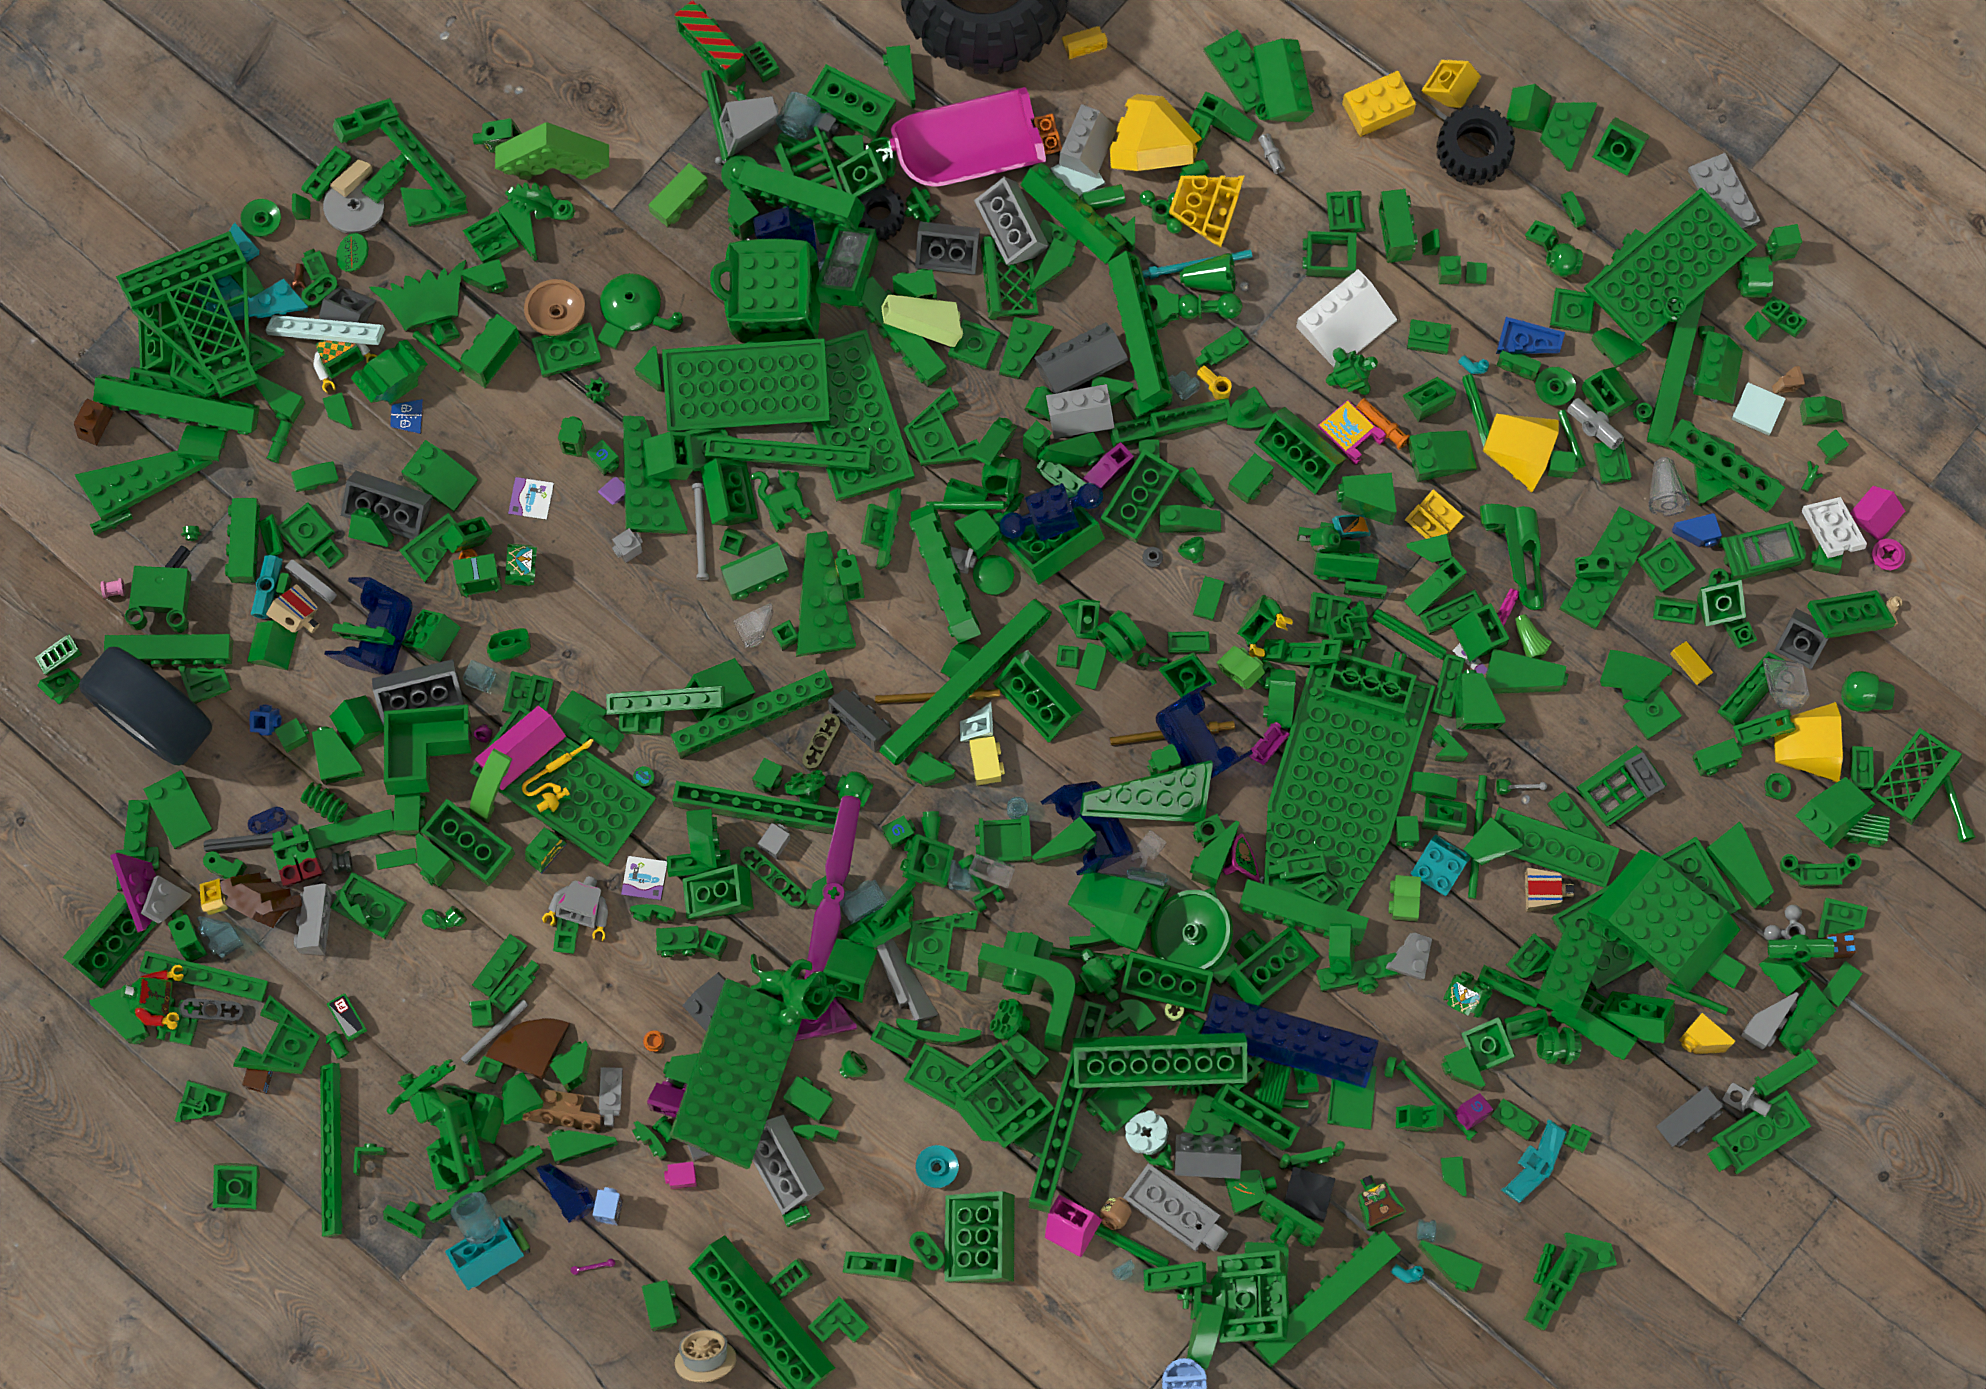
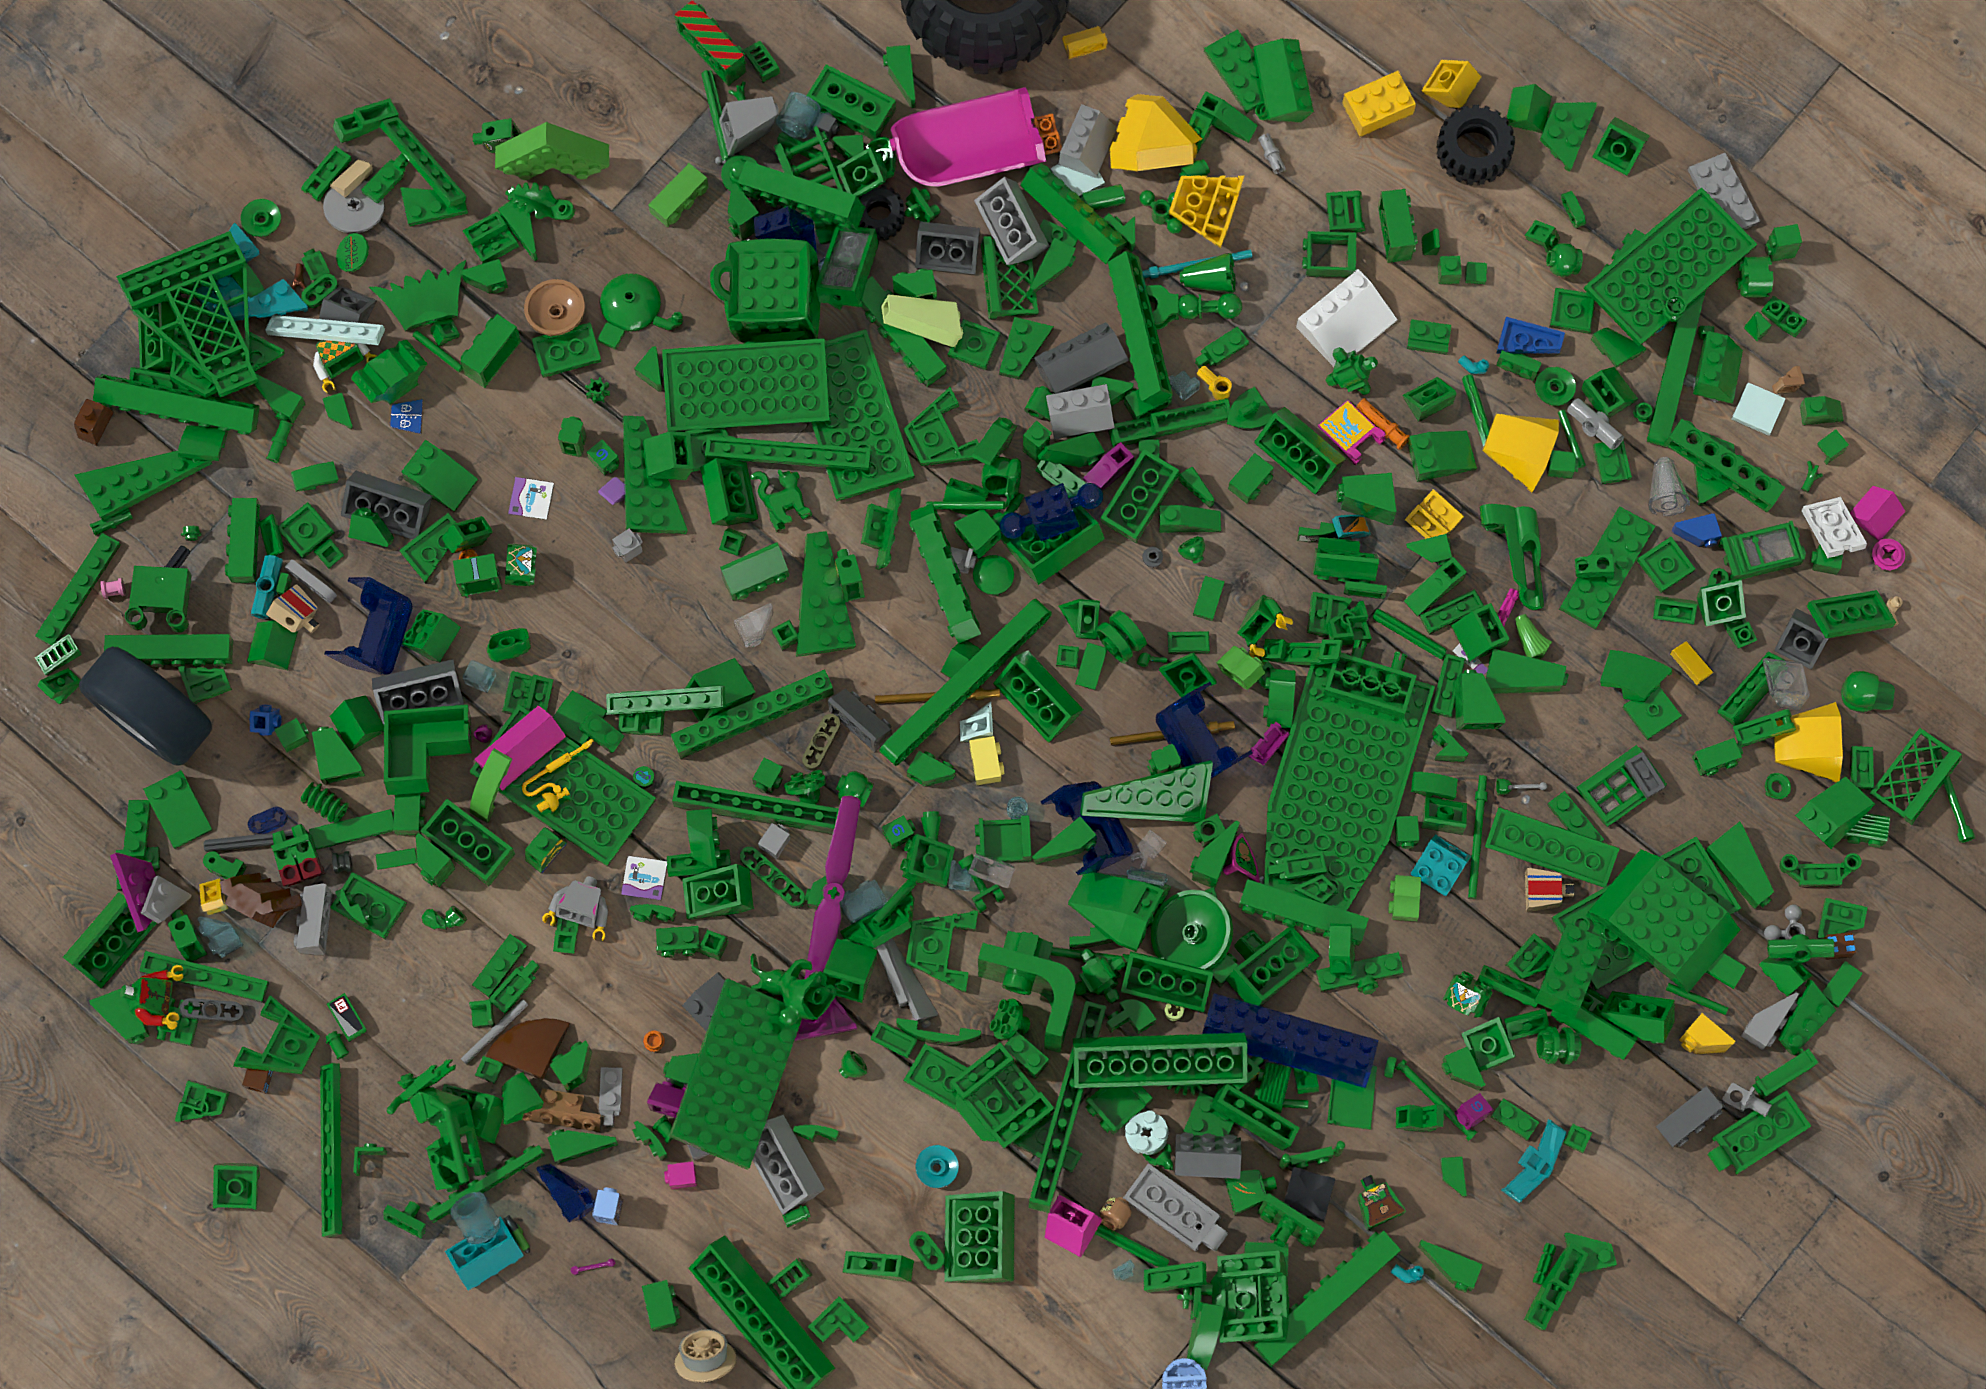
(78, 590): none -> green plate
(301, 207): green slope -> none
(363, 633): green plate -> none
(700, 533): light grey bar -> none
(808, 1099): green brick -> none
(1190, 1025): green slope -> none
(1325, 539): green head -> none
(1412, 956): light grey wing -> none
(1426, 1230): clear light blue wheel -> none
(1491, 842): green slope -> none

